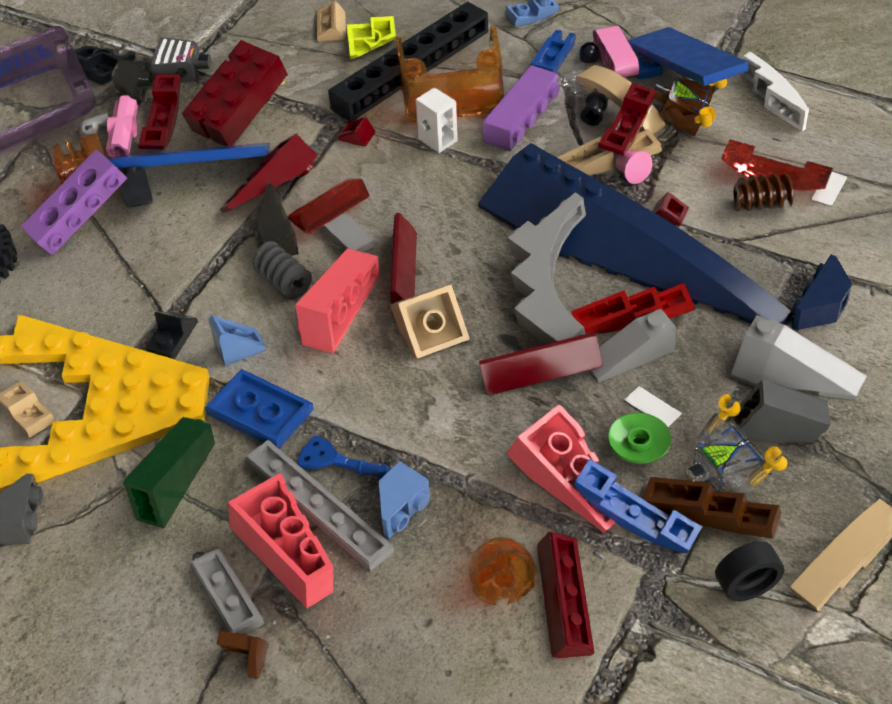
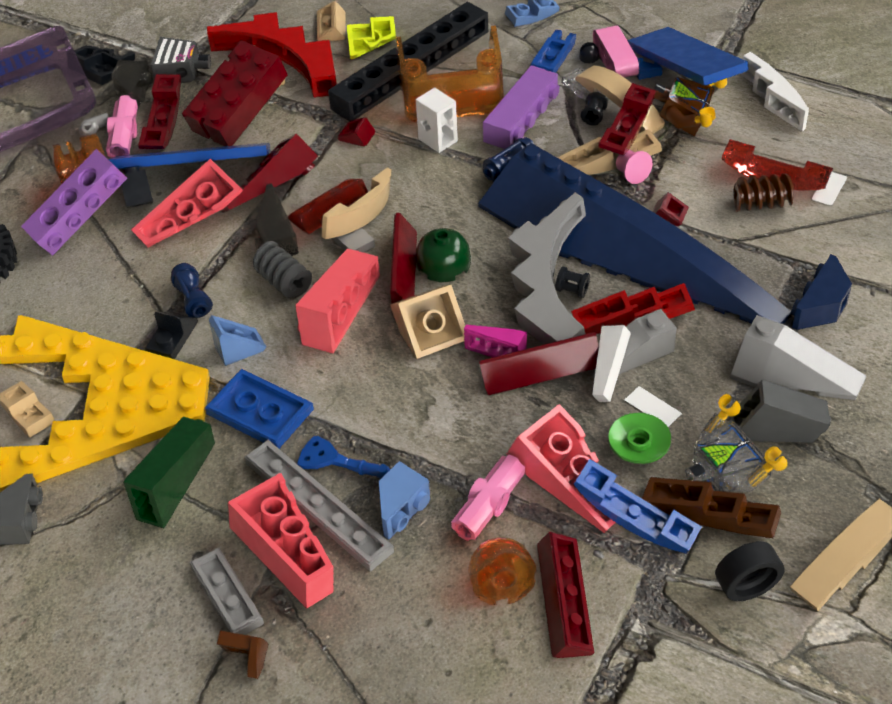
(186, 280): none -> dark blue piece
(194, 200): none -> coral wedge
(310, 59): none -> red arch
(344, 219): none -> tan slope
(443, 255): none -> dark green cylinder
(488, 497): none -> bright pink piece
(494, 165): none -> dark blue piece
(501, 340): none -> dark pink slope
(579, 288): none -> black bush
(609, 360): none -> white piece

